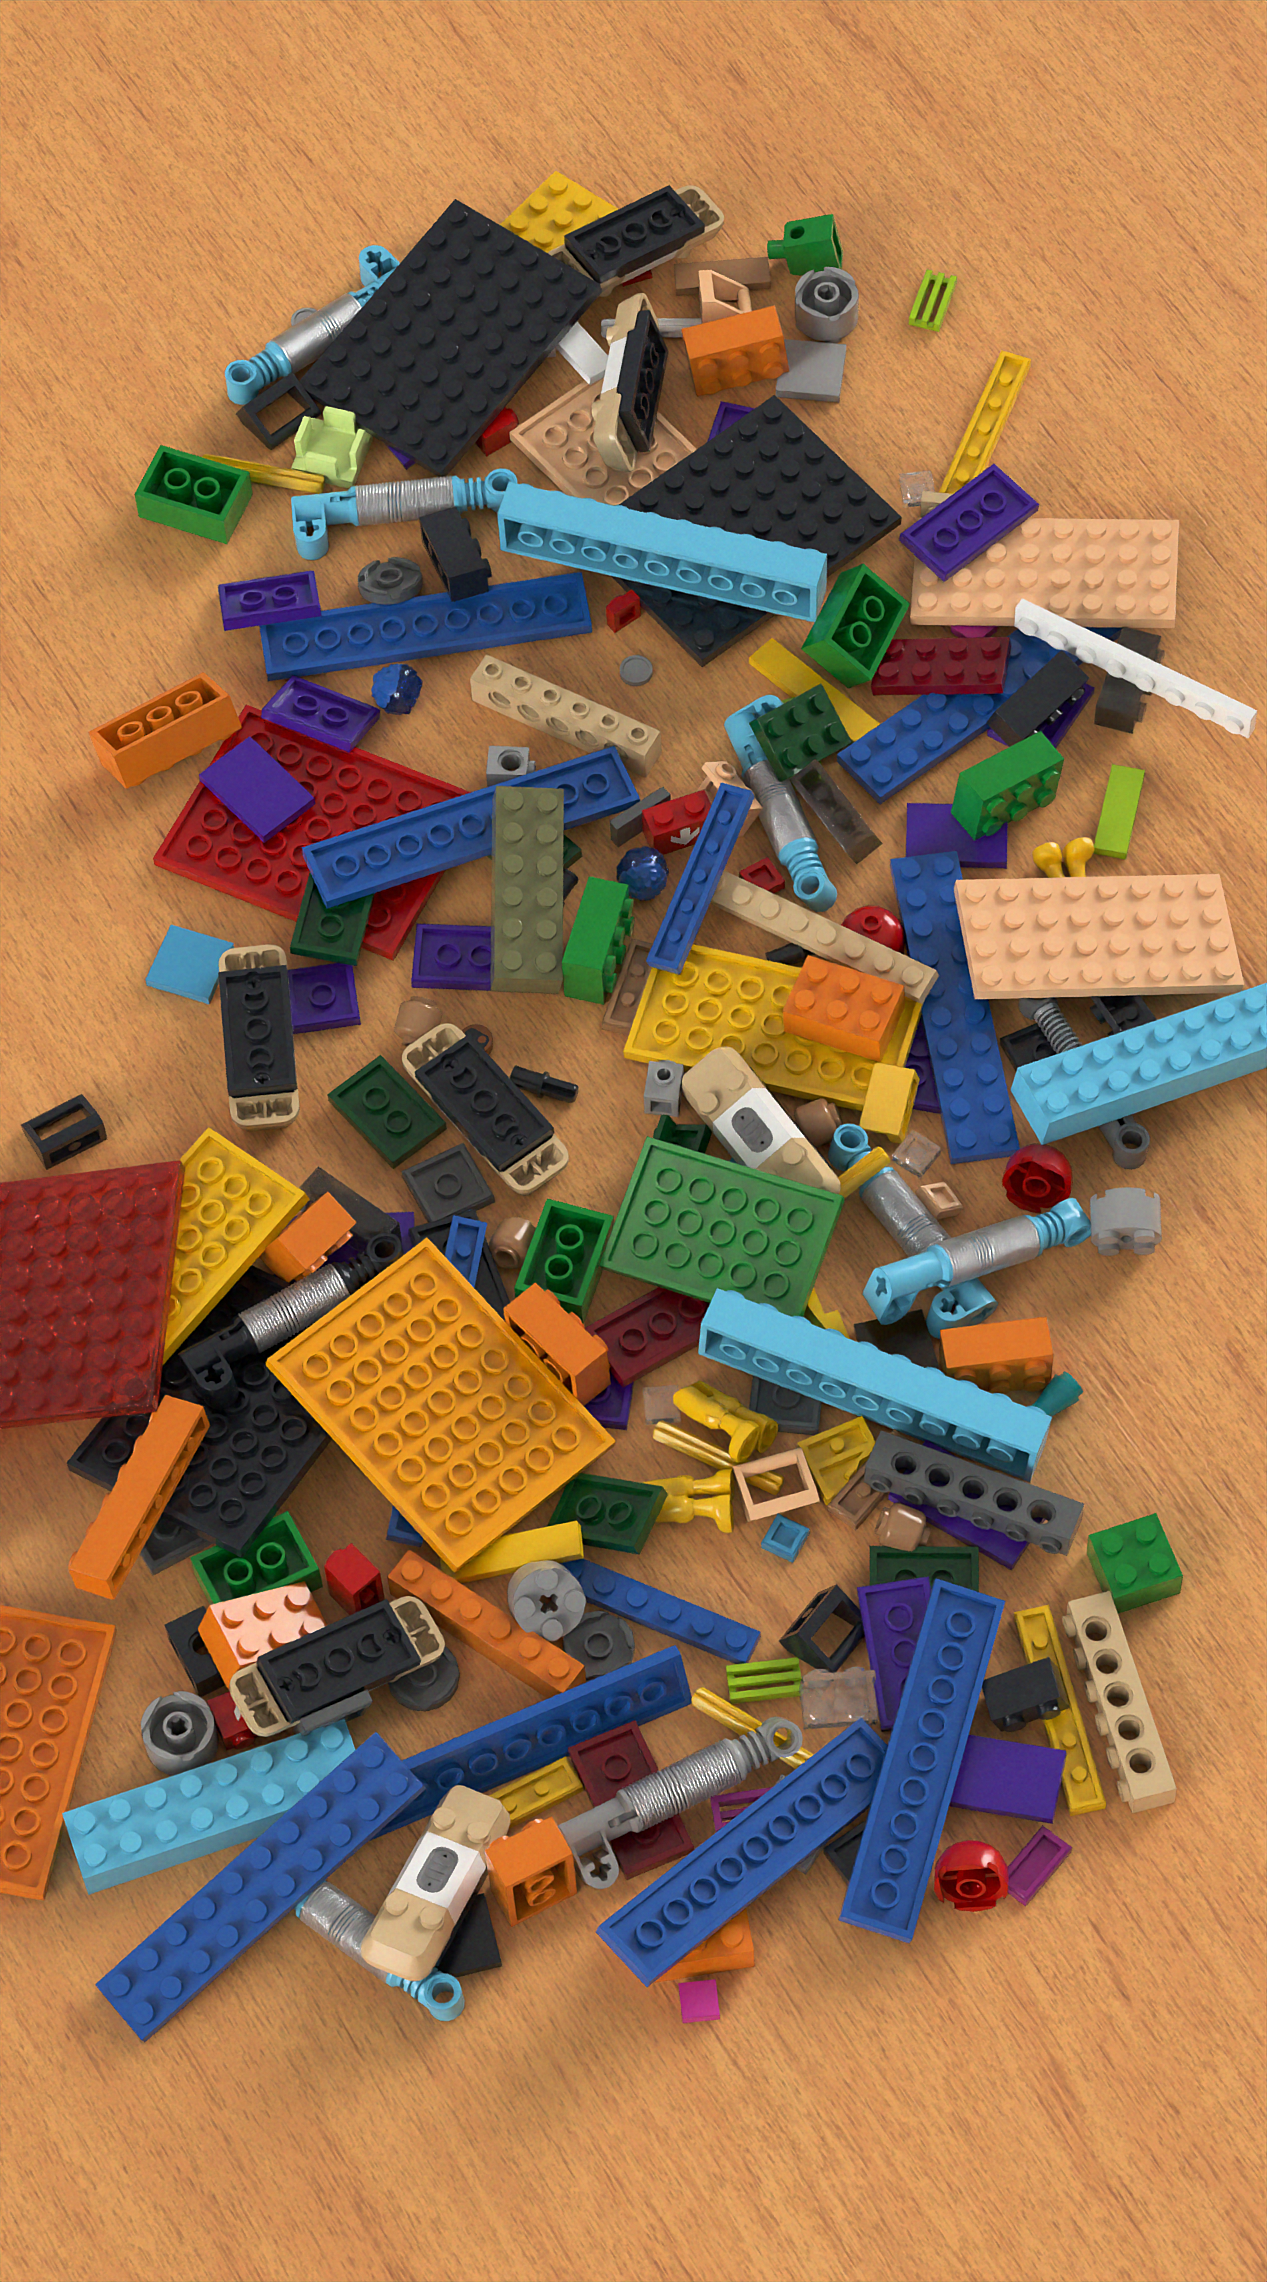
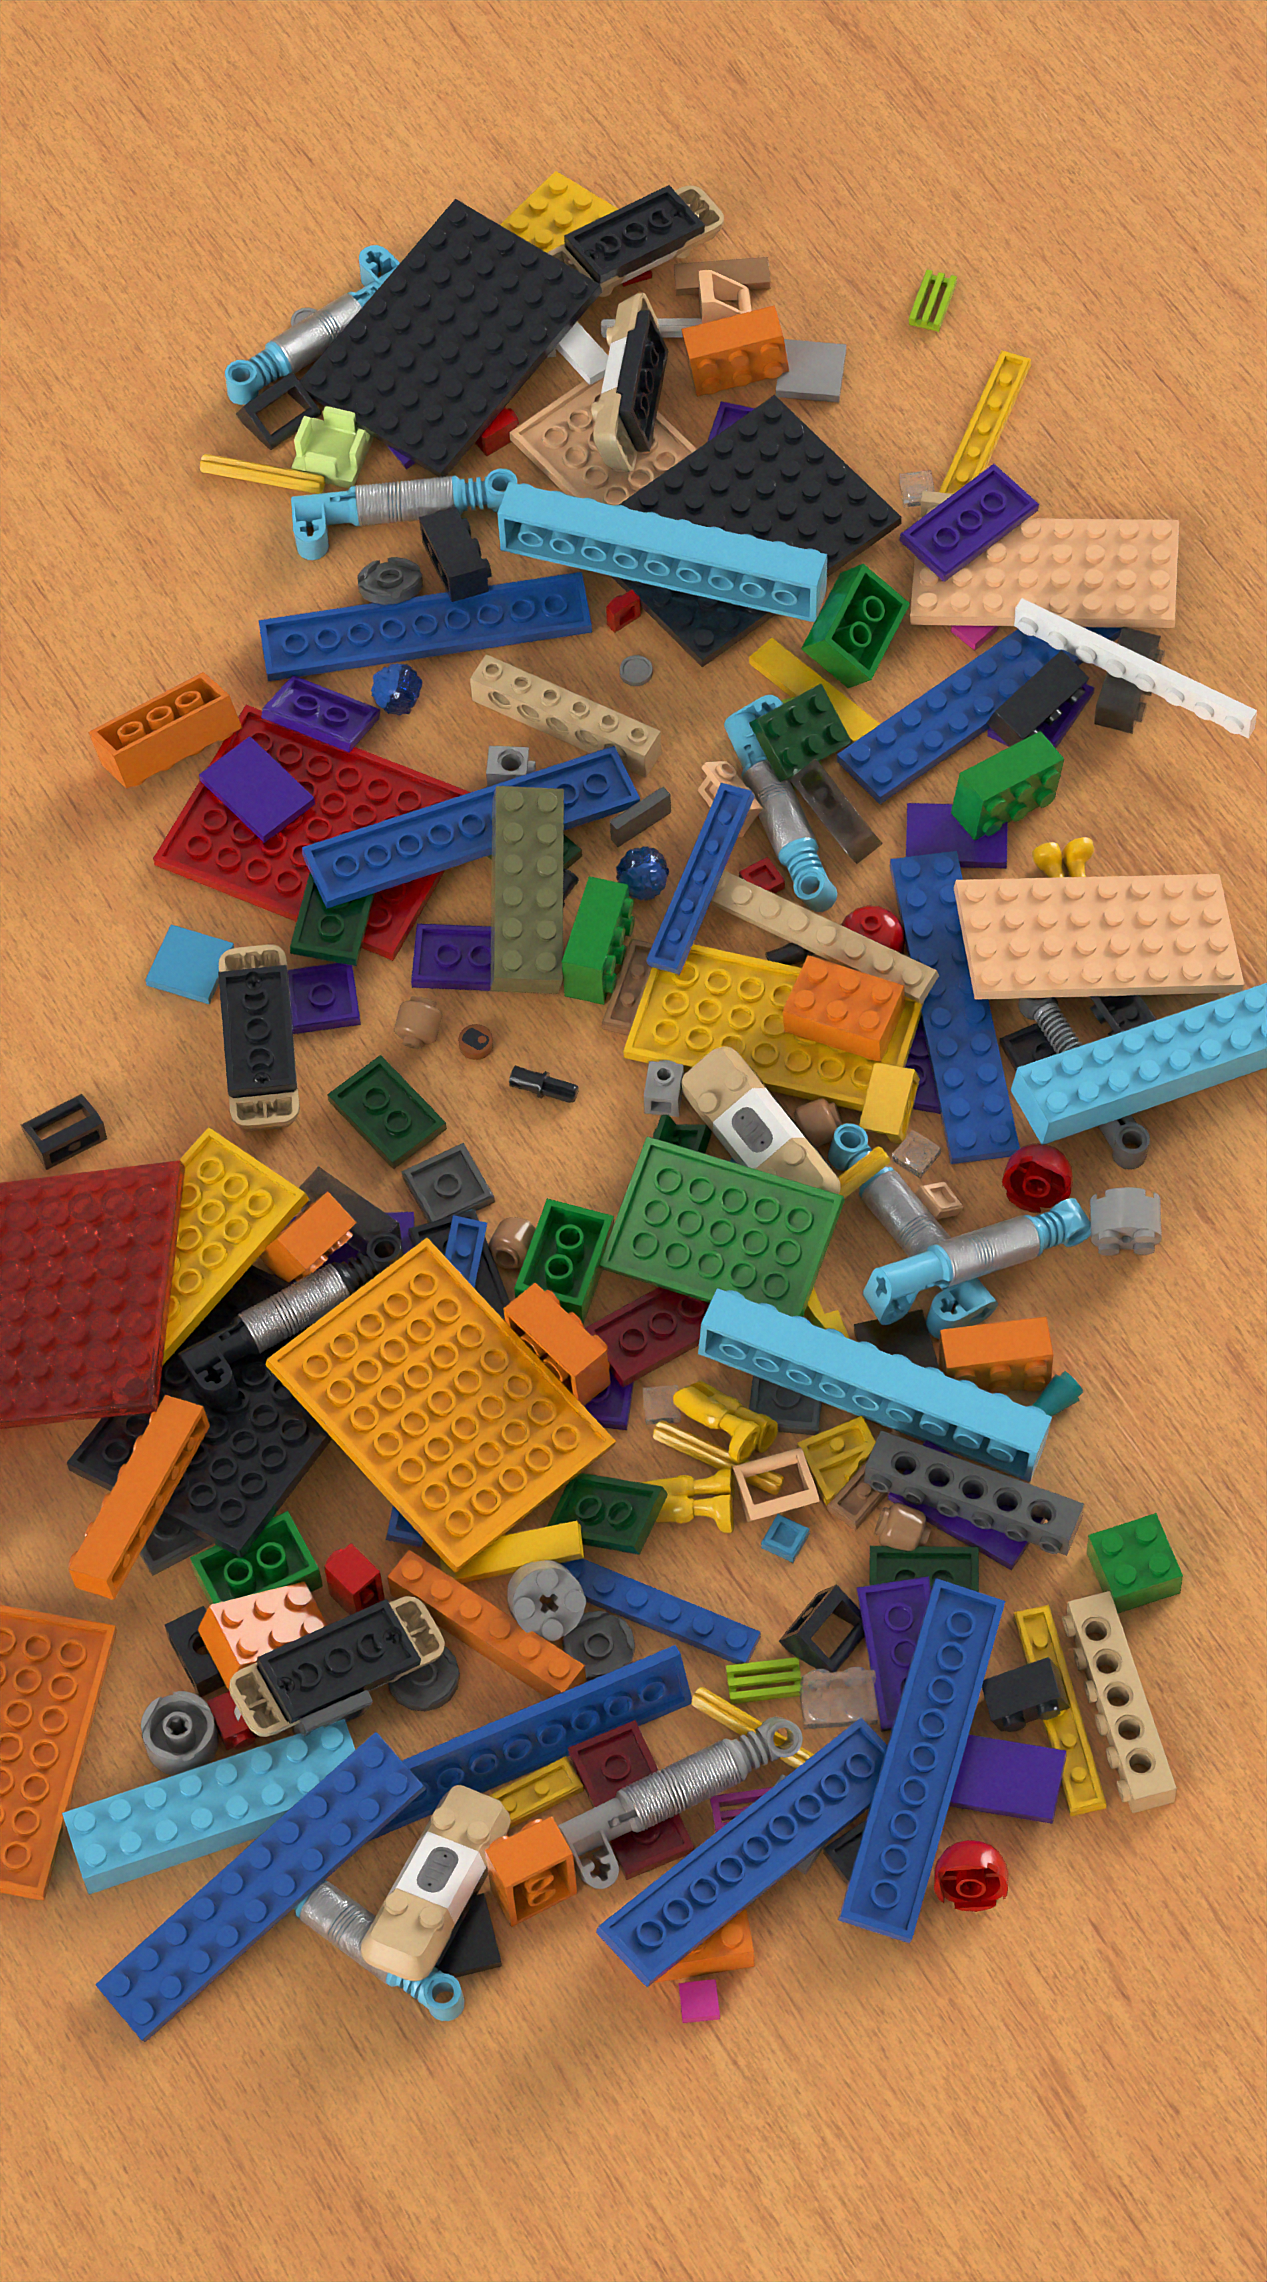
(193, 494): green brick -> none
(269, 600): dark purple tile -> none
(486, 1107): black piece -> none
(675, 822): red brick -> none
(808, 245): green torso -> none
(826, 304): light grey brick -> none
(943, 666): dark red plate -> none
(1036, 1864): magenta tile -> none
(1119, 811): lime tile -> none

